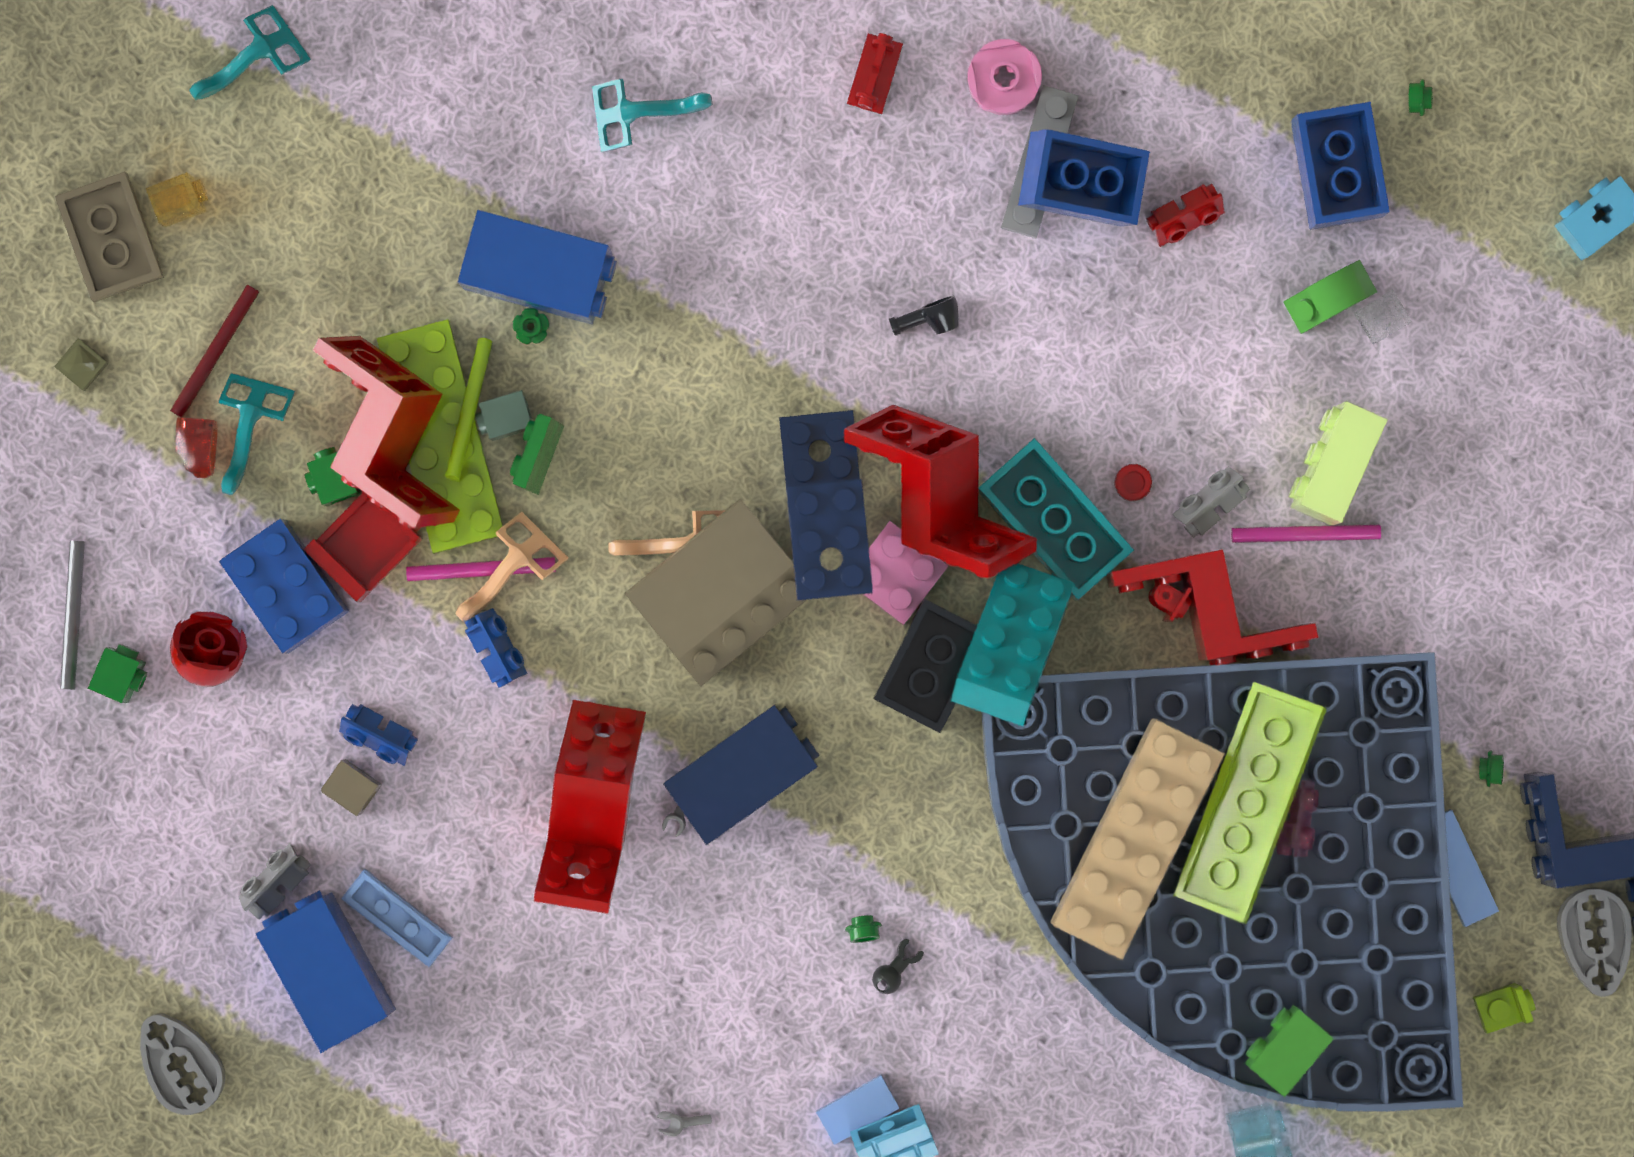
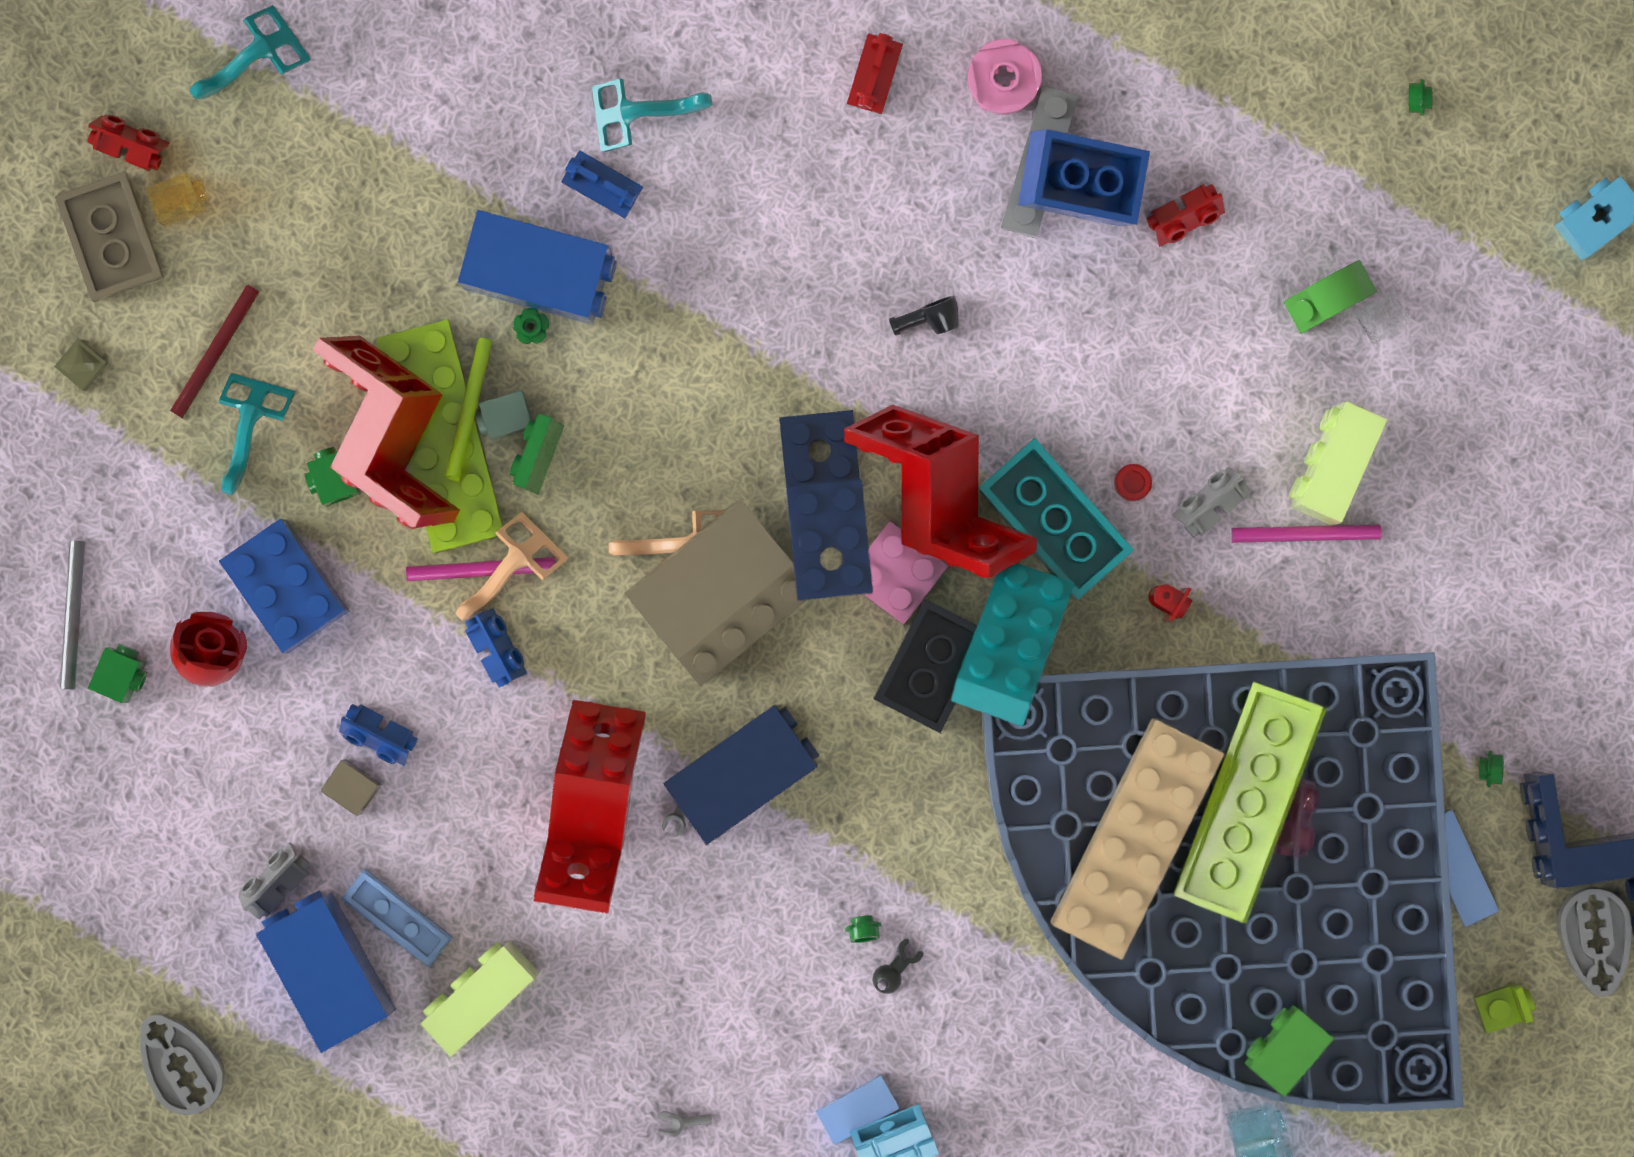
(112, 134): none -> red hinge
(197, 445): clear red rock -> none
(362, 547): red panel -> none
(478, 996): none -> yellowish green brick
(601, 184): none -> blue hinge
(1213, 608): red bracket -> none
(1340, 165): blue brick -> none

